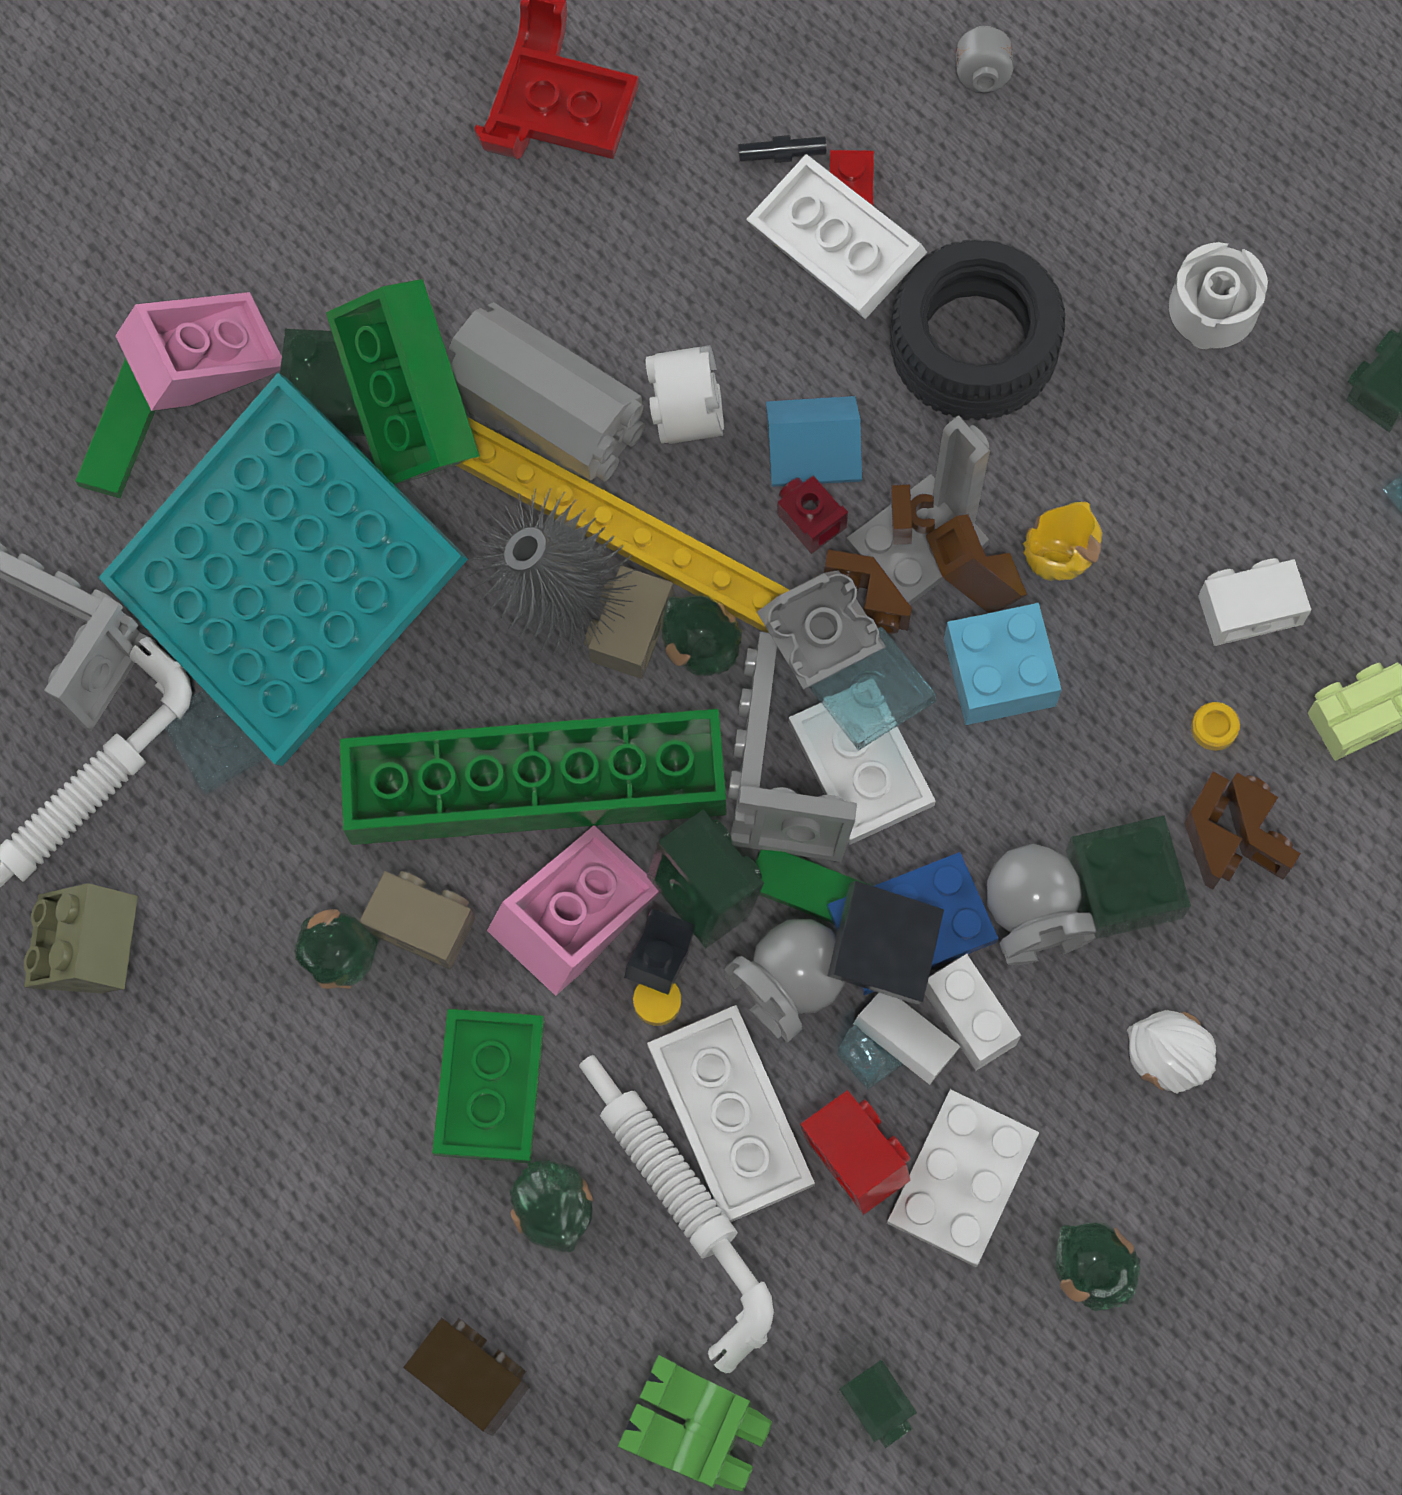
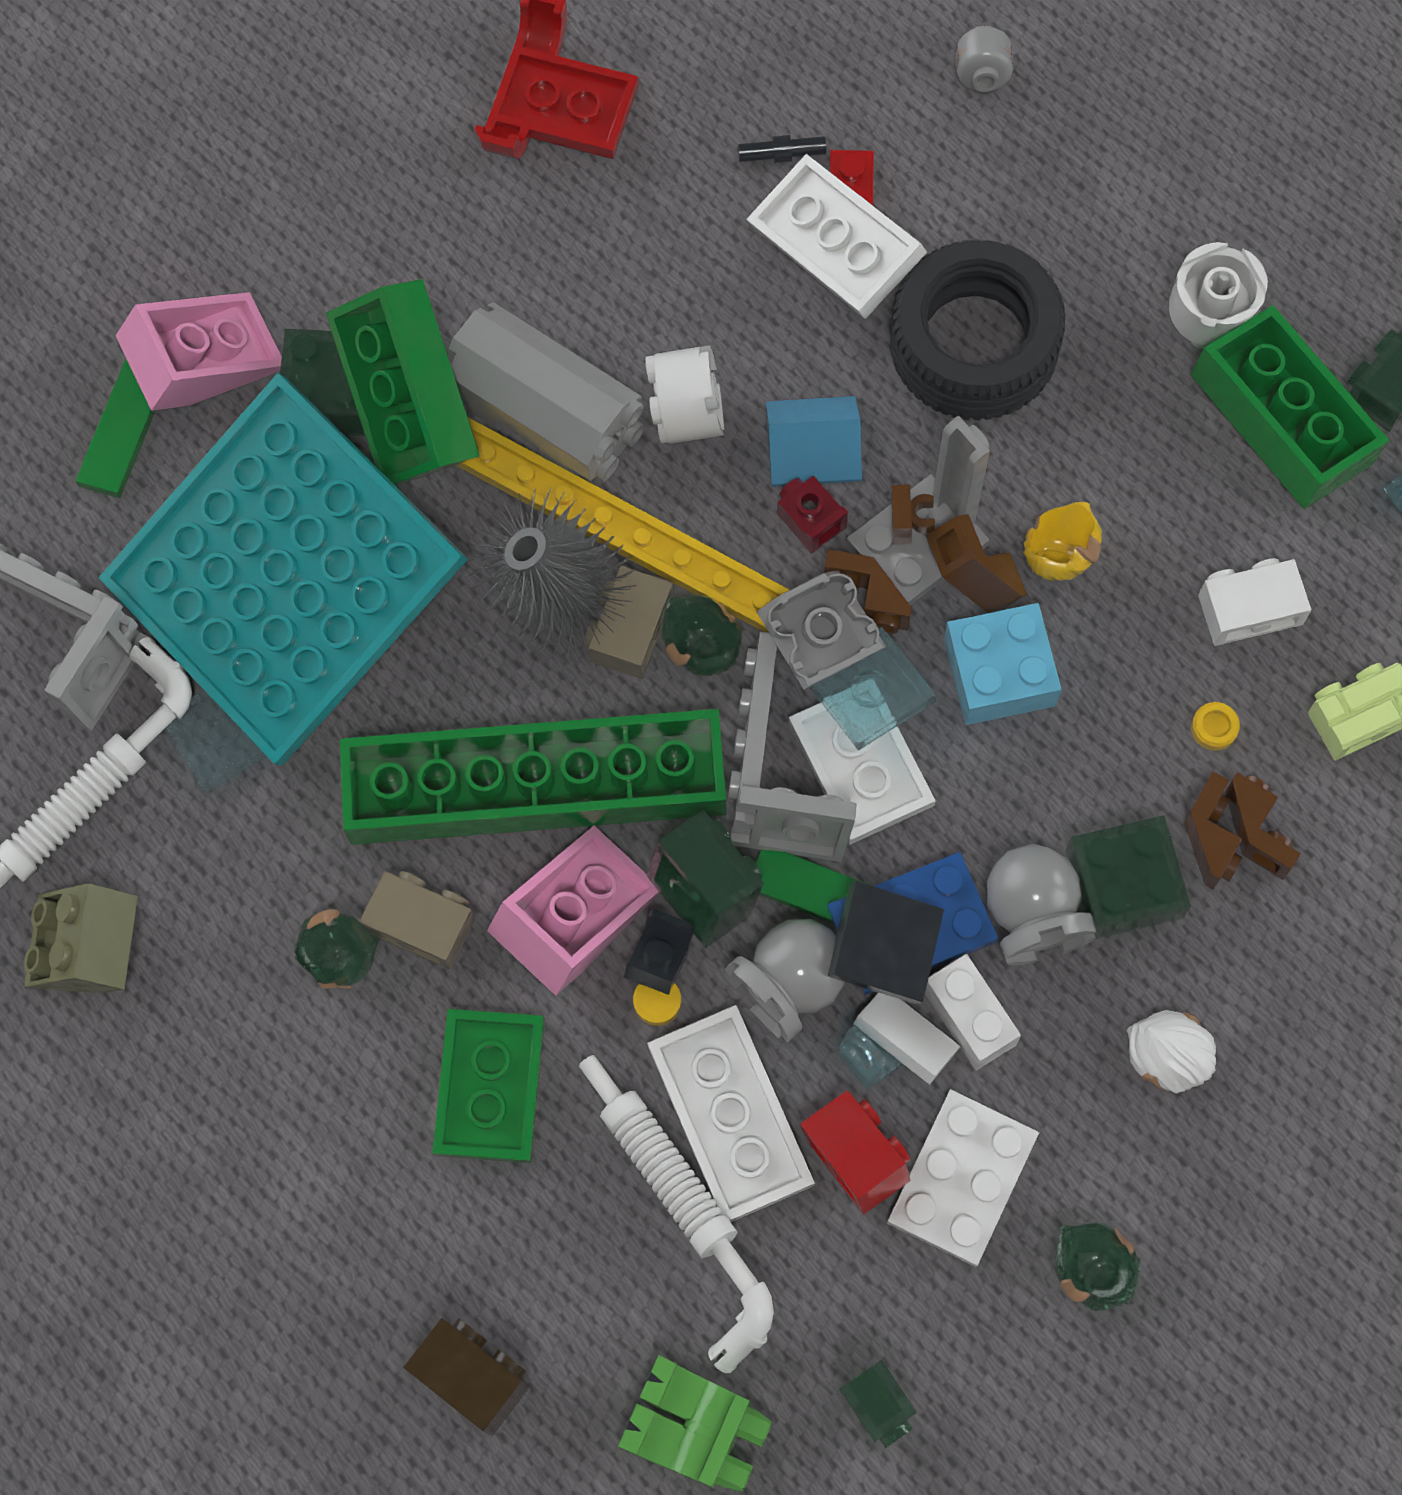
(551, 1205): clear green hair -> none
(1288, 406): none -> green brick

